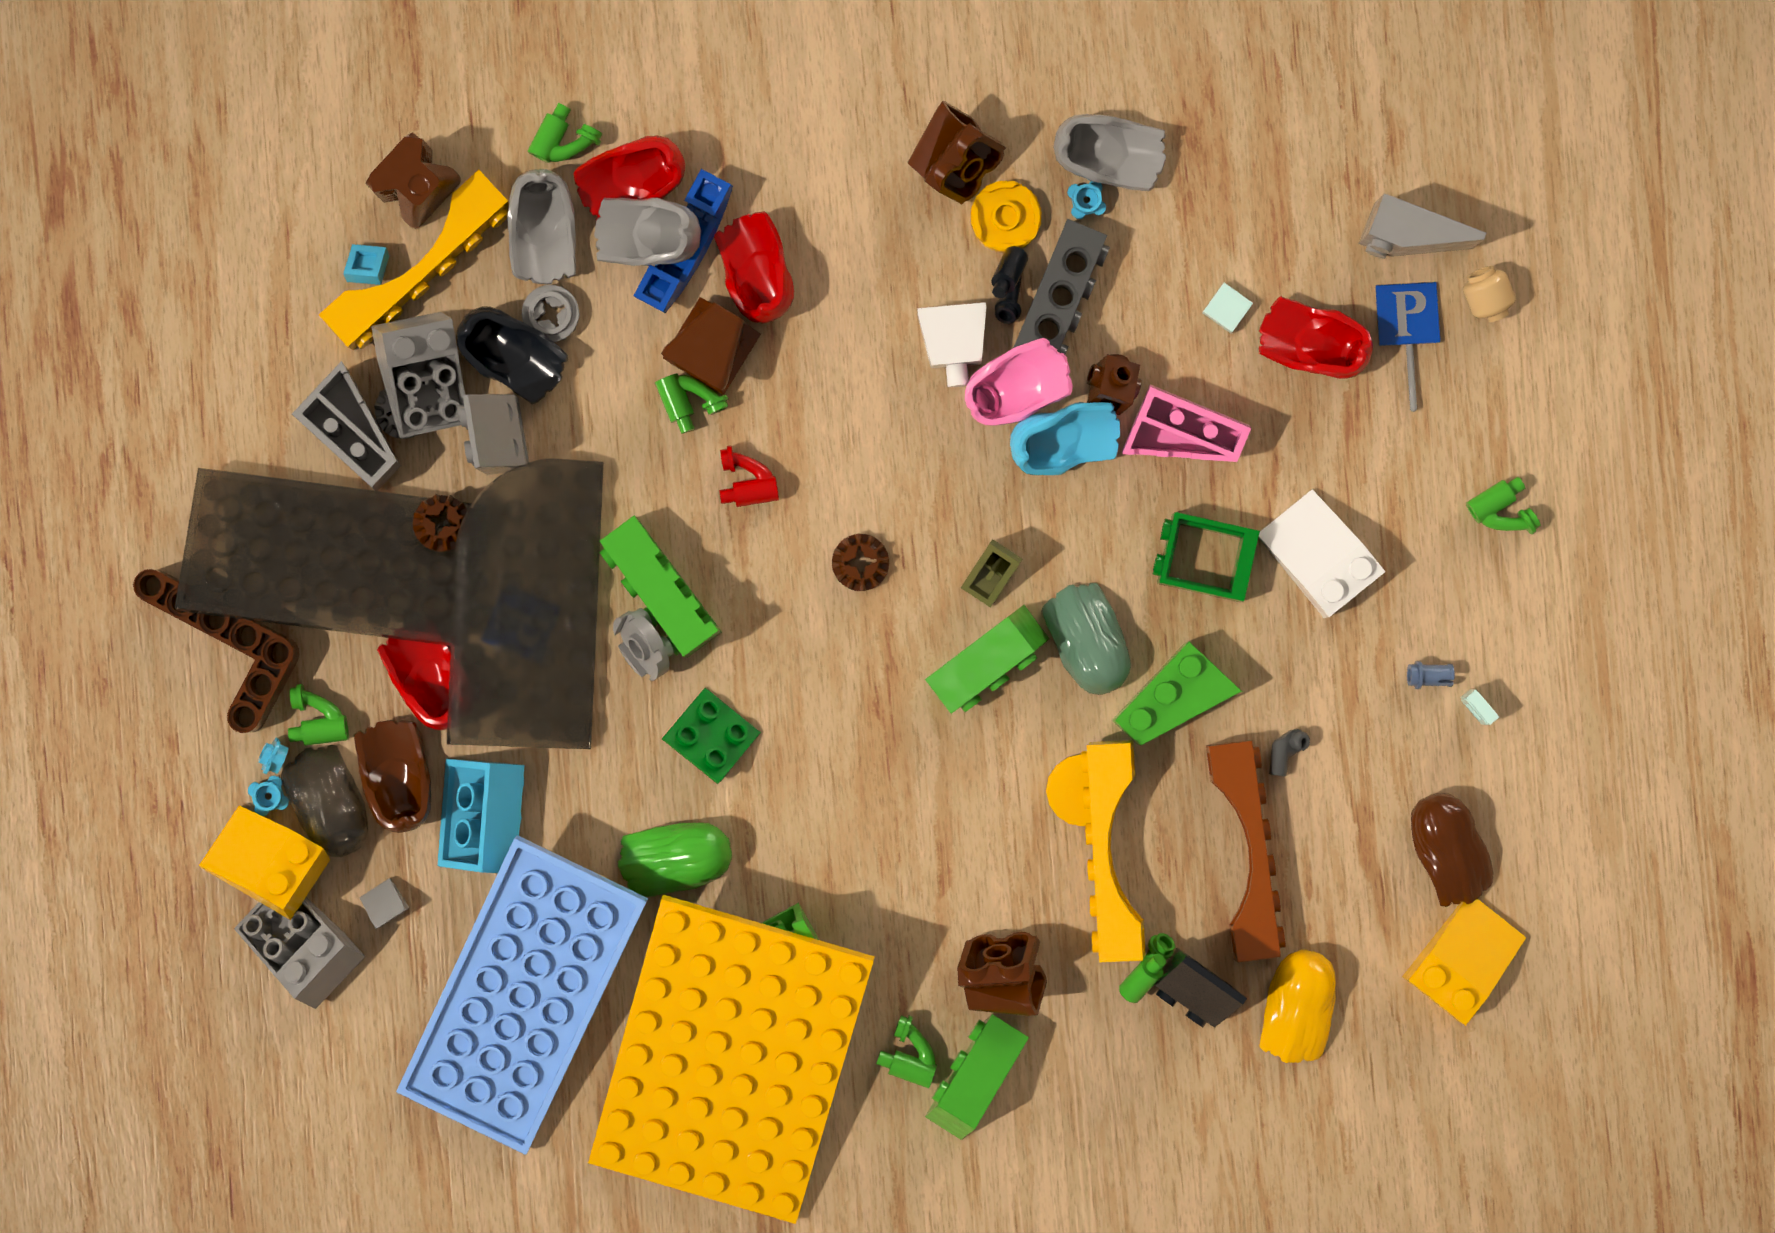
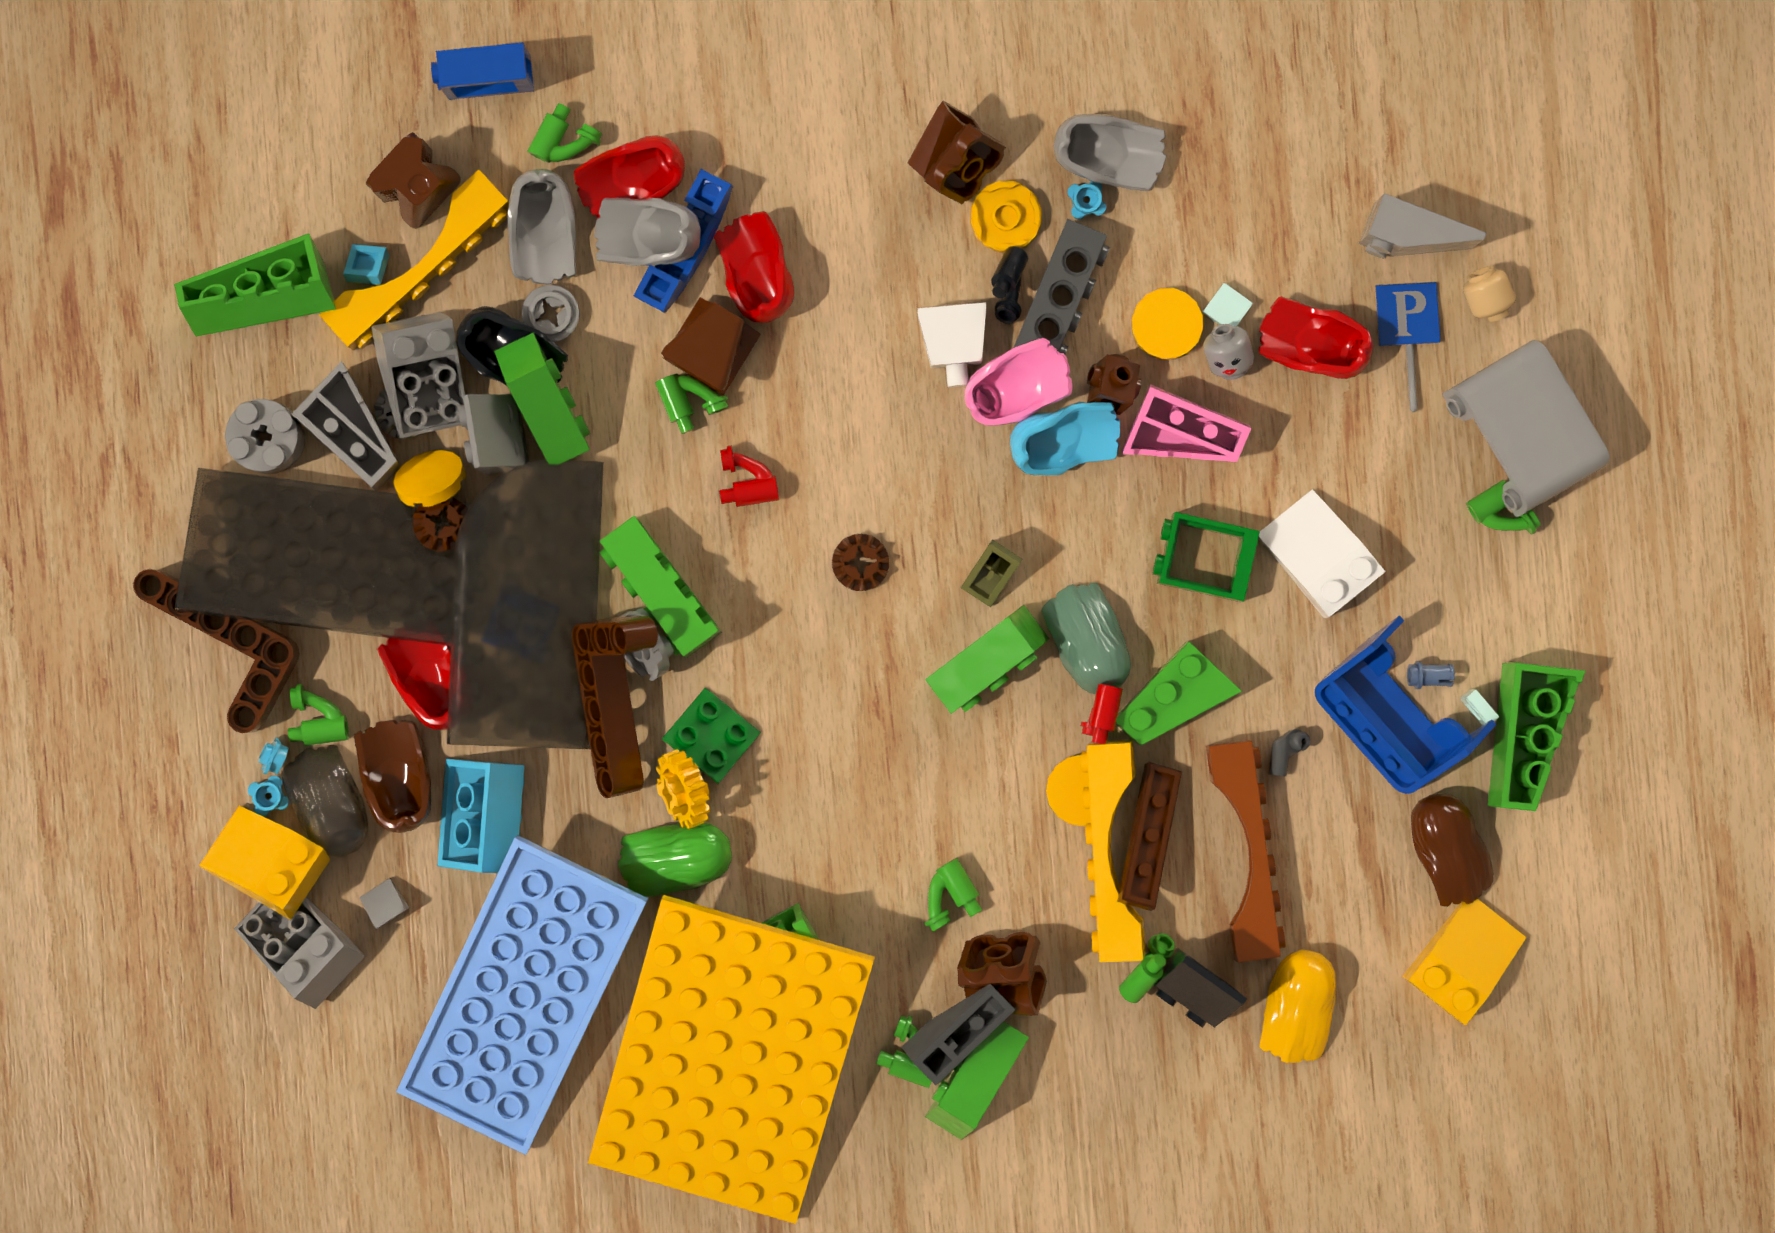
(244, 431): none -> light grey brick
(258, 289): none -> bright green wedge
(429, 478): none -> yellow tile
(483, 71): none -> blue window
(542, 401): none -> bright green wedge
(607, 698): none -> reddish brown beam
(683, 789): none -> yellow gear
(957, 1032): none -> dark grey slope
(960, 887): none -> bright green plant
(1103, 714): none -> red plant
(1149, 836): none -> reddish brown tile
(1167, 323): none -> yellow tile
(1228, 351): none -> light grey head
(1387, 722): none -> blue windscreen
(1528, 731): none -> bright green wedge
(1530, 425): none -> light grey windscreen

